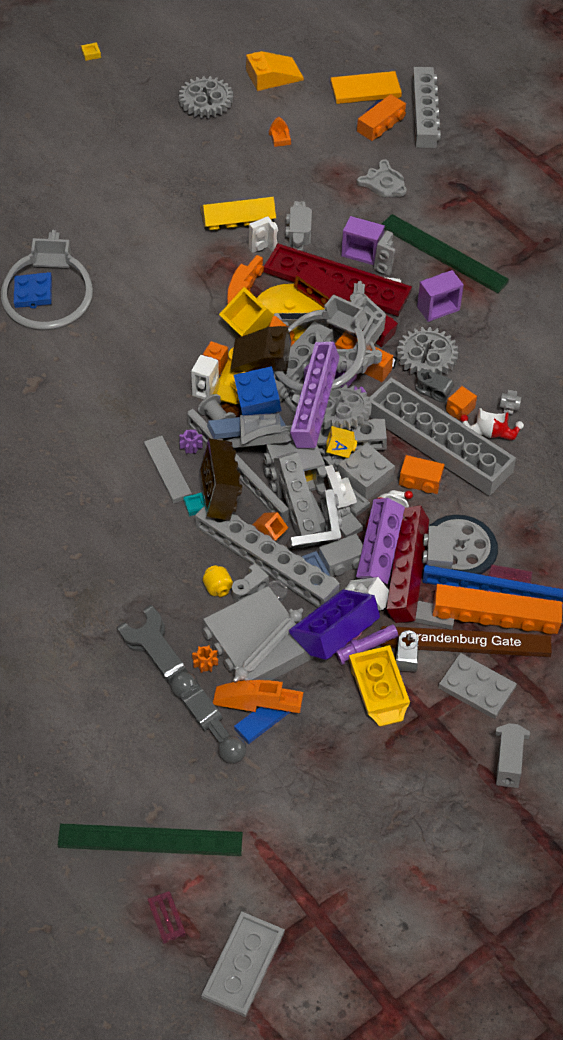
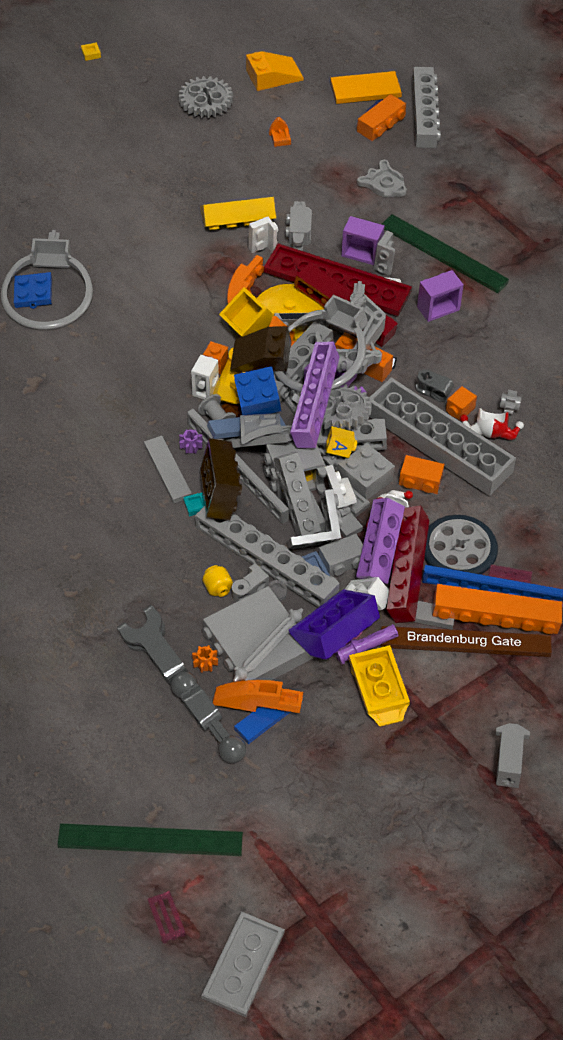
(271, 524): orange brick -> none
(407, 655): piece -> none
(415, 346): light grey gear -> none
(439, 547): light grey brick -> none
(477, 686): light grey plate -> none

